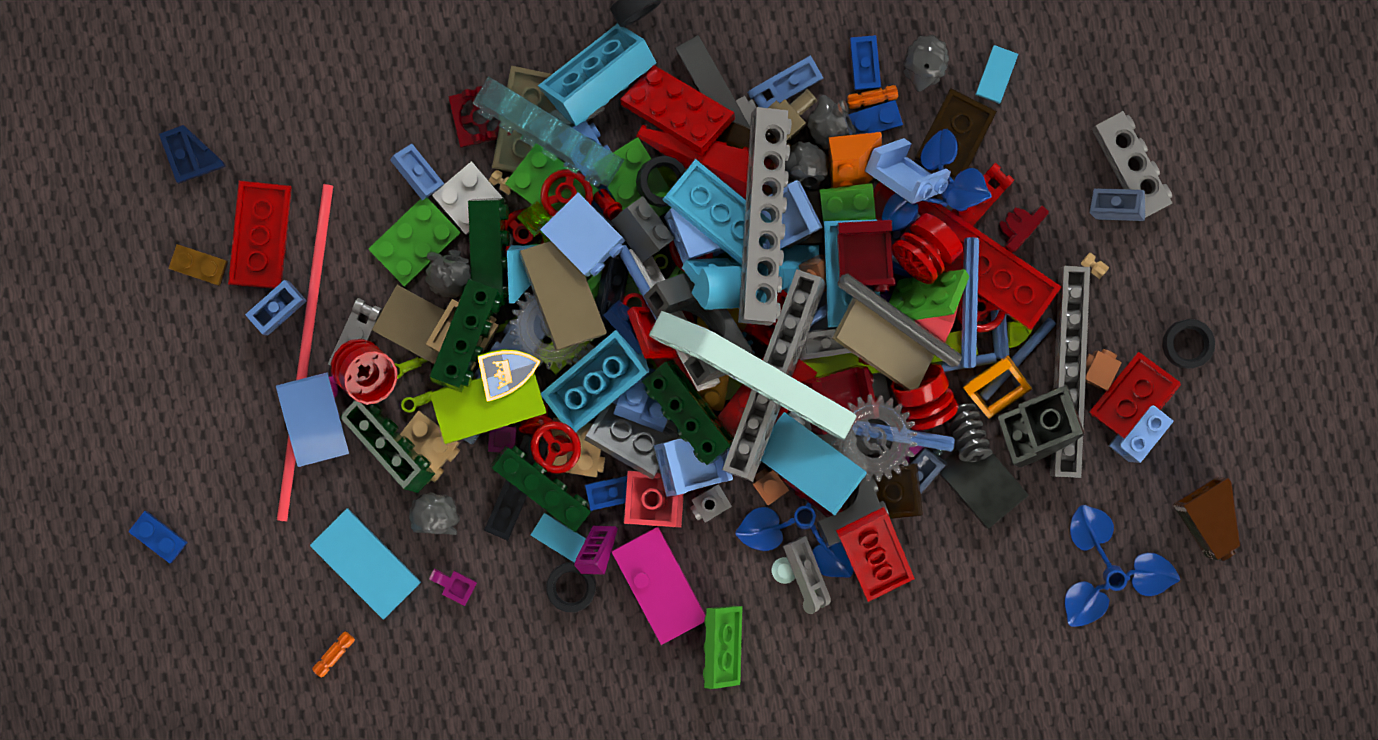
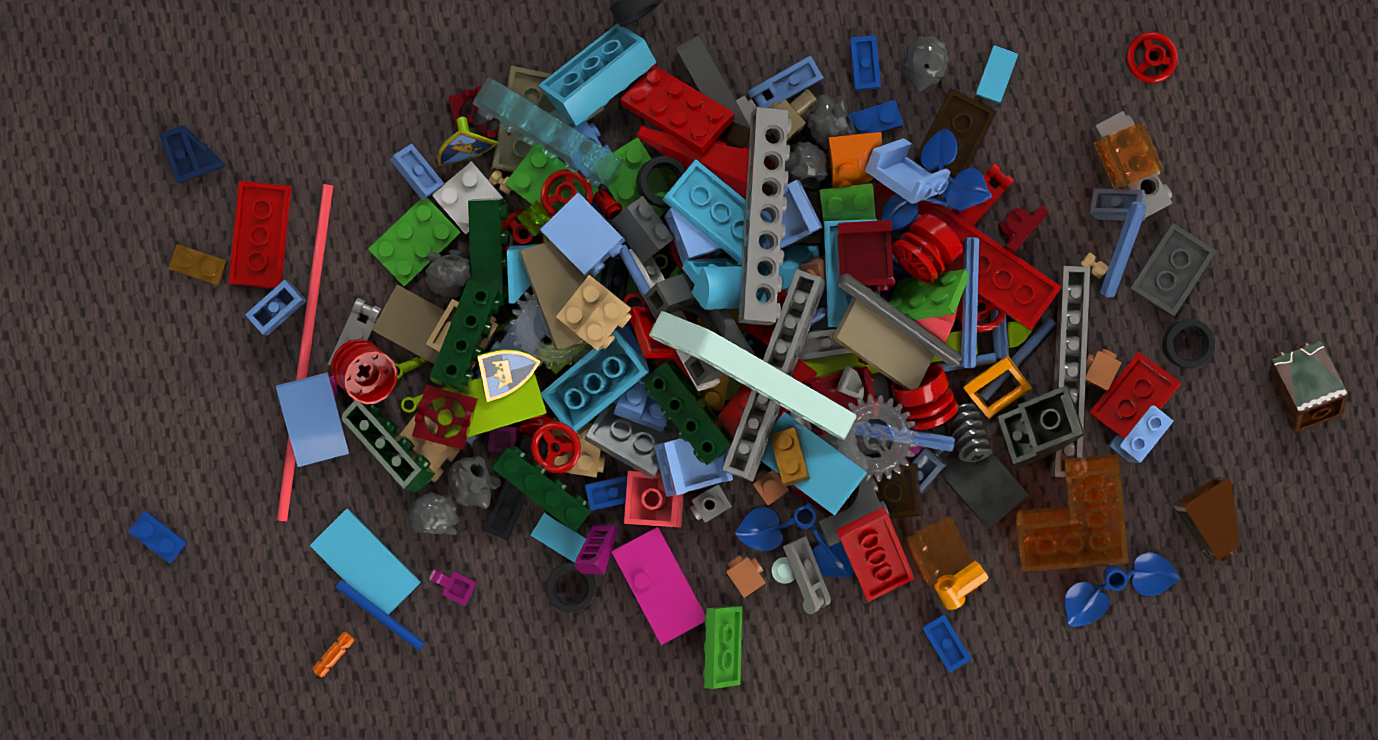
(380, 615): none -> blue bar
(432, 393): none -> dark red piece
(463, 145): none -> shield
(472, 482): none -> dark grey animal
(594, 313): none -> tan plate
(745, 574): none -> nougat brick
(790, 456): none -> pearl gold plate
(851, 383): none -> light grey tile
(872, 97): orange axle -> none
(938, 550): none -> clear orange bracket
(946, 643): none -> blue plate
(954, 588): none -> light orange piece
(1084, 532): none -> clear orange brick
(1123, 249): none -> medium blue axle
(1128, 155): none -> clear orange bracket
(1170, 61): none -> red piece
(1172, 269): none -> dark grey plate
(1308, 386): none -> slope

